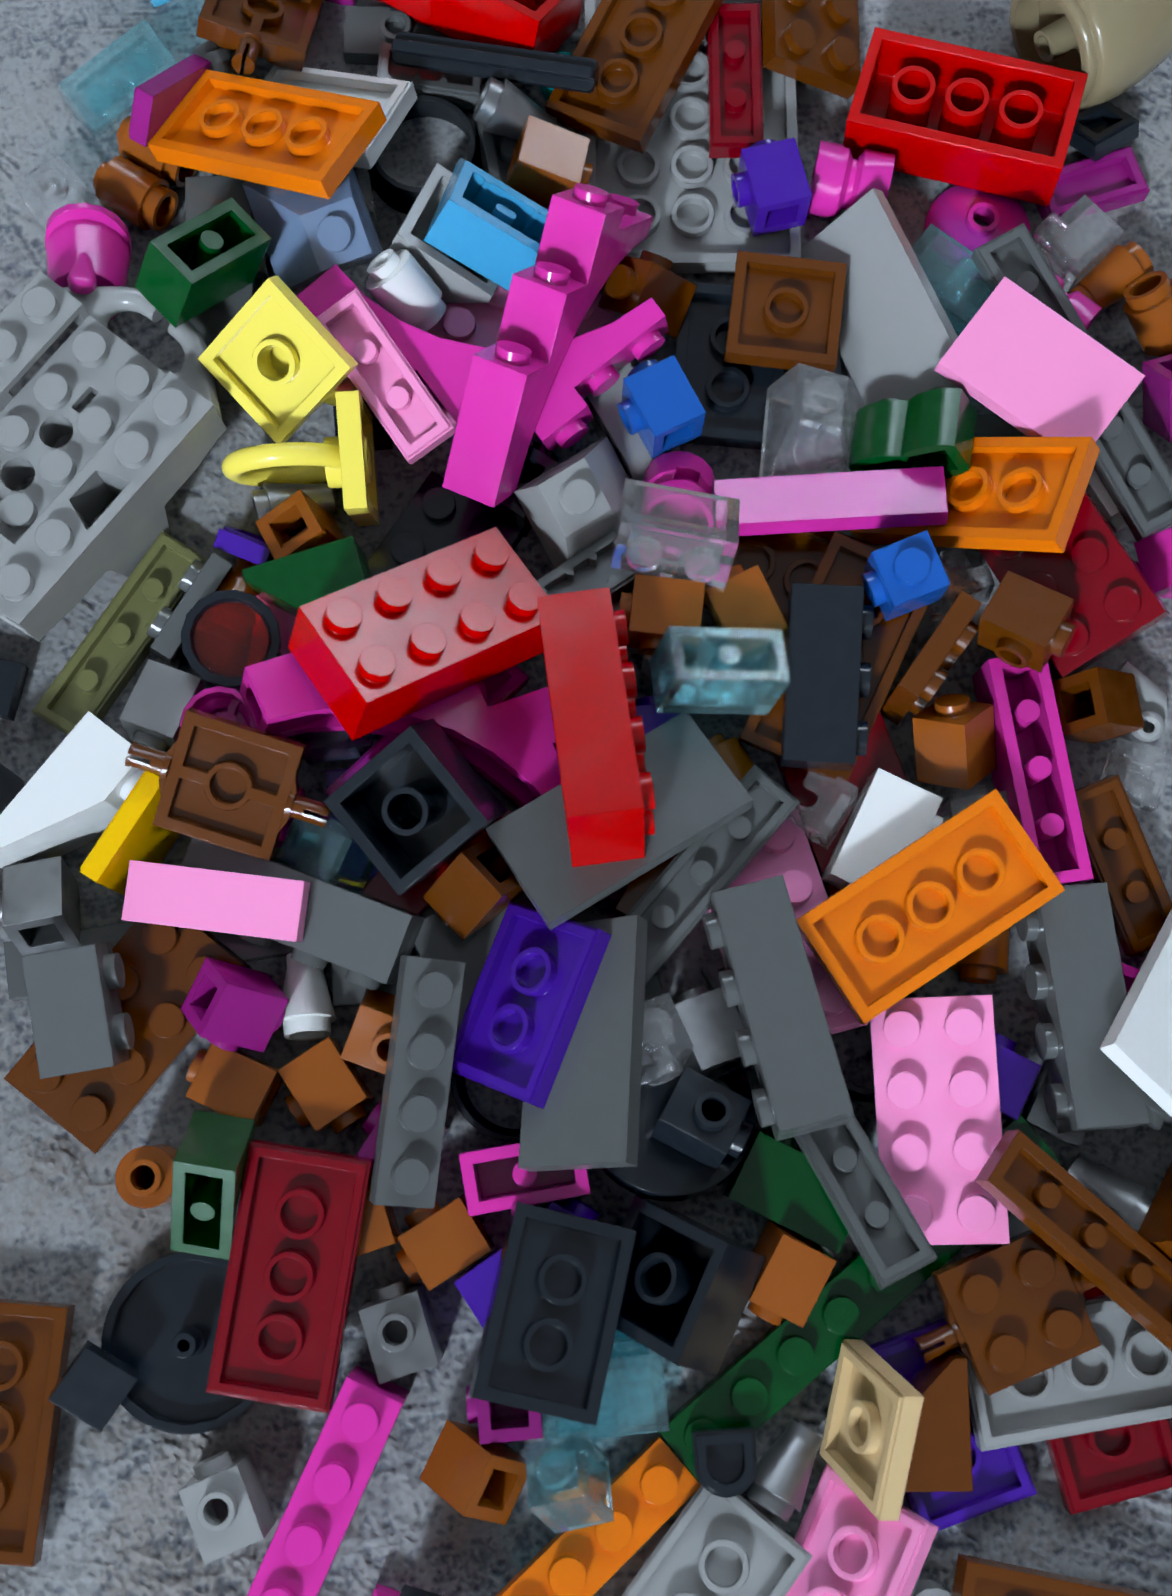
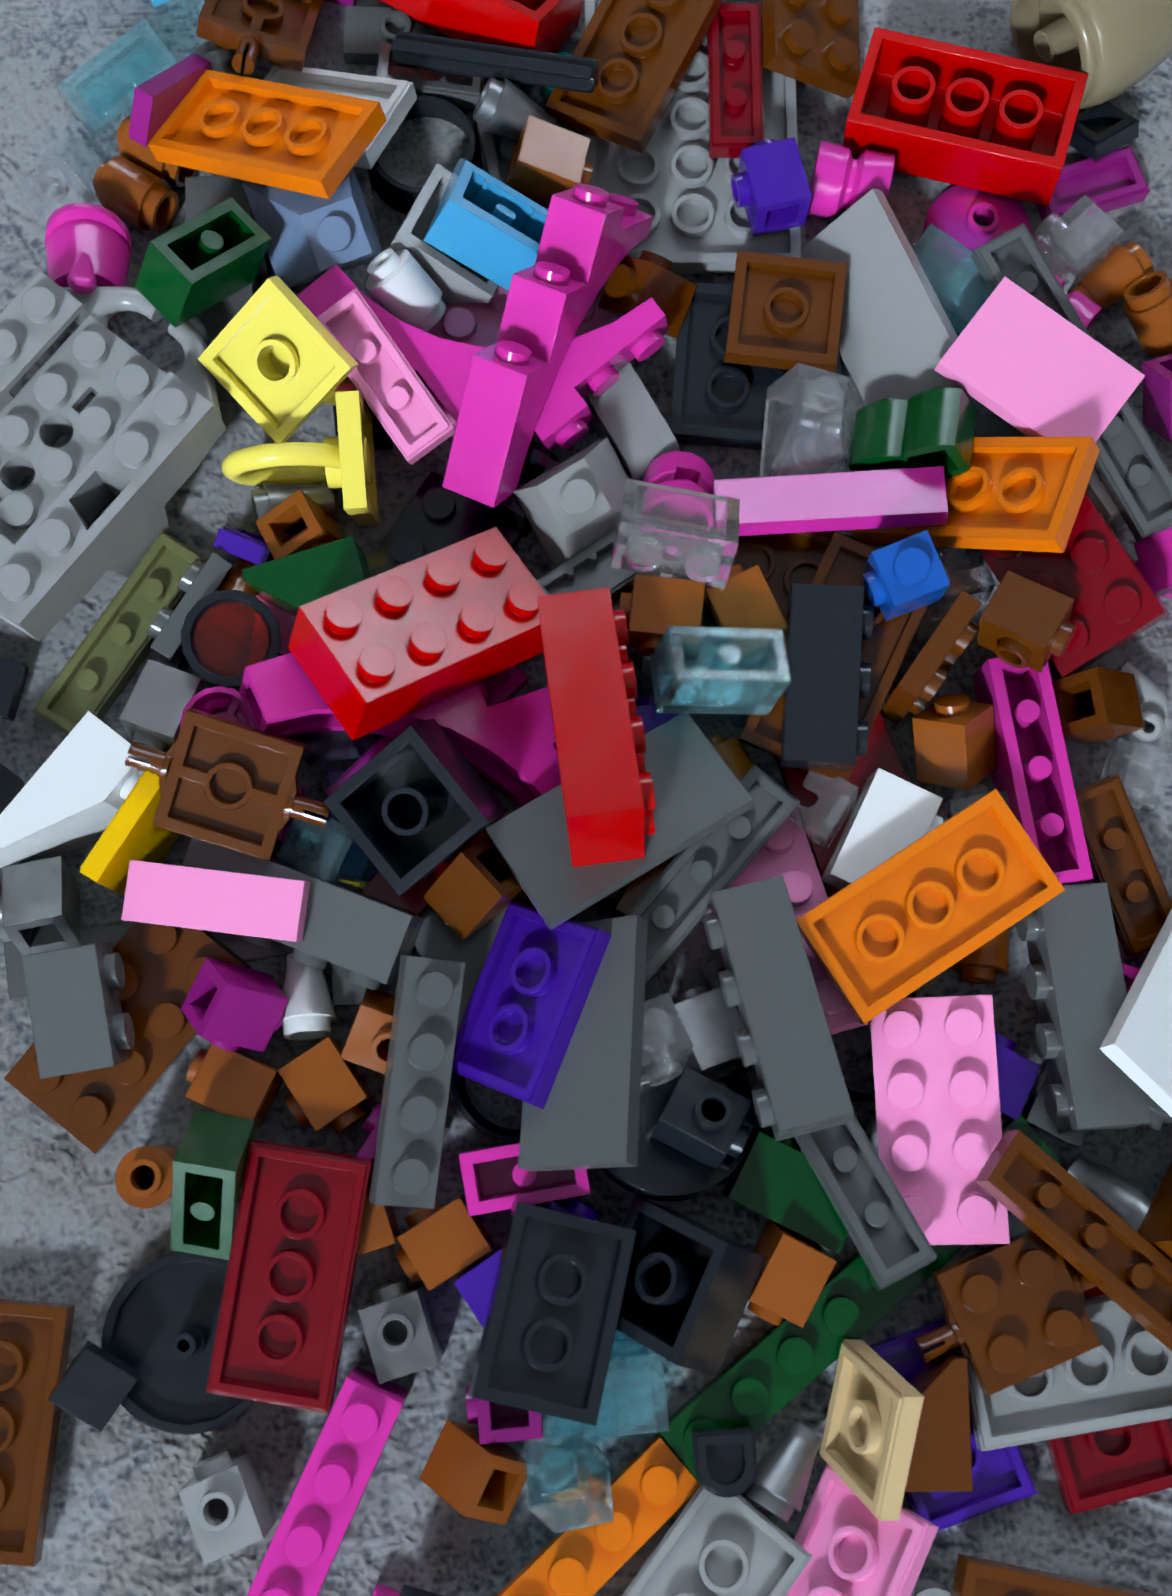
(660, 406): blue brick -> none

